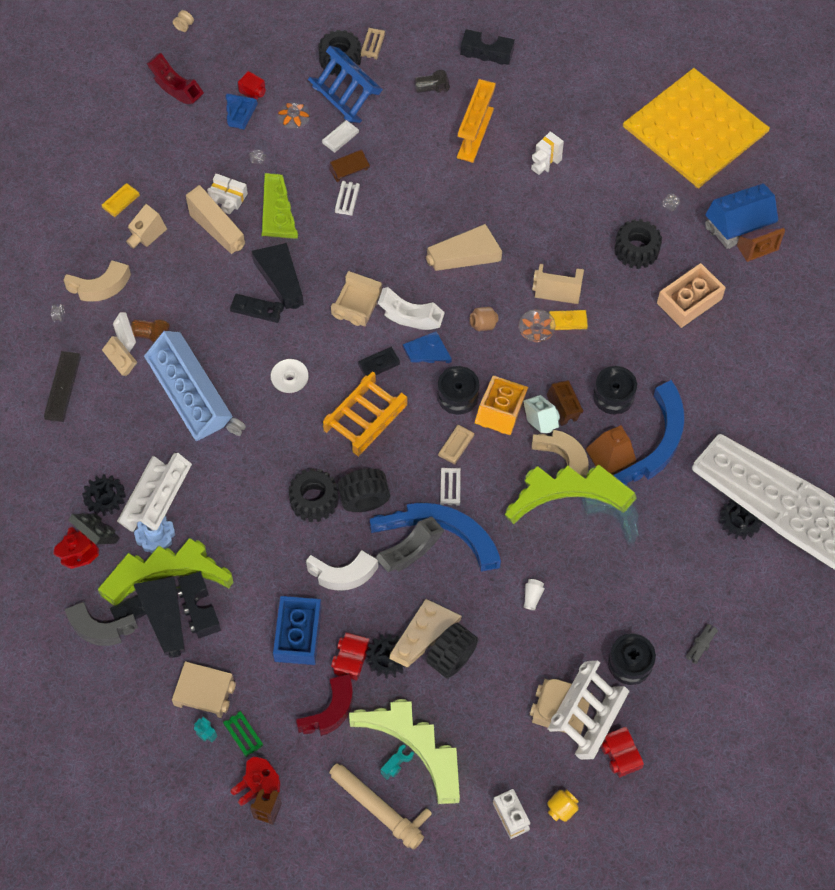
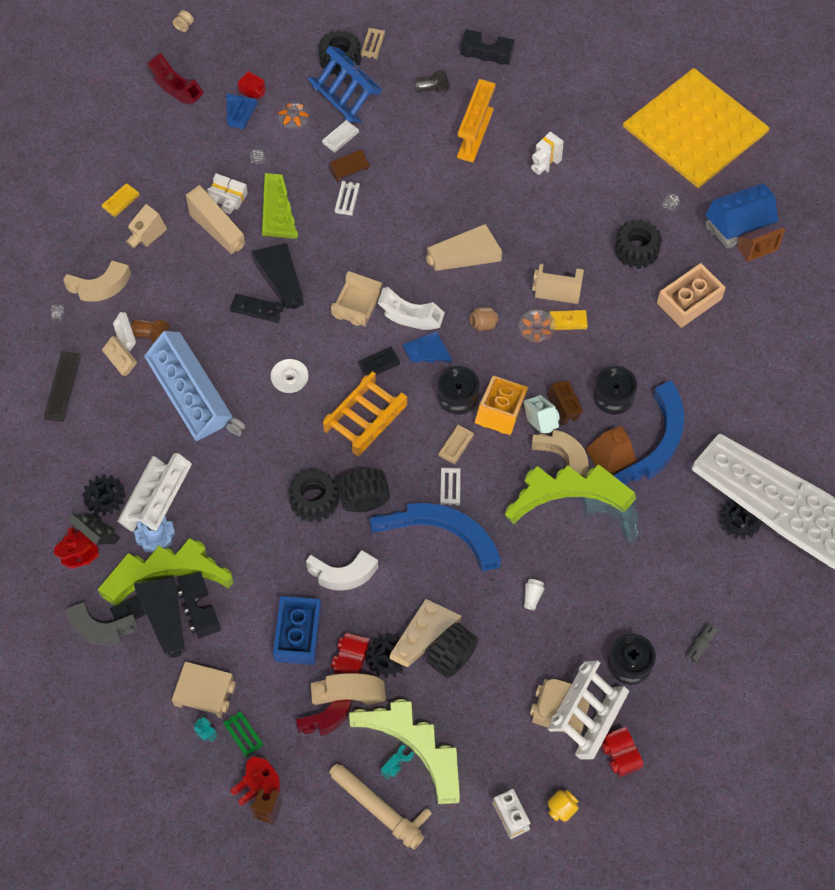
(349, 686): none -> tan arch
(413, 547): dark grey arch -> none

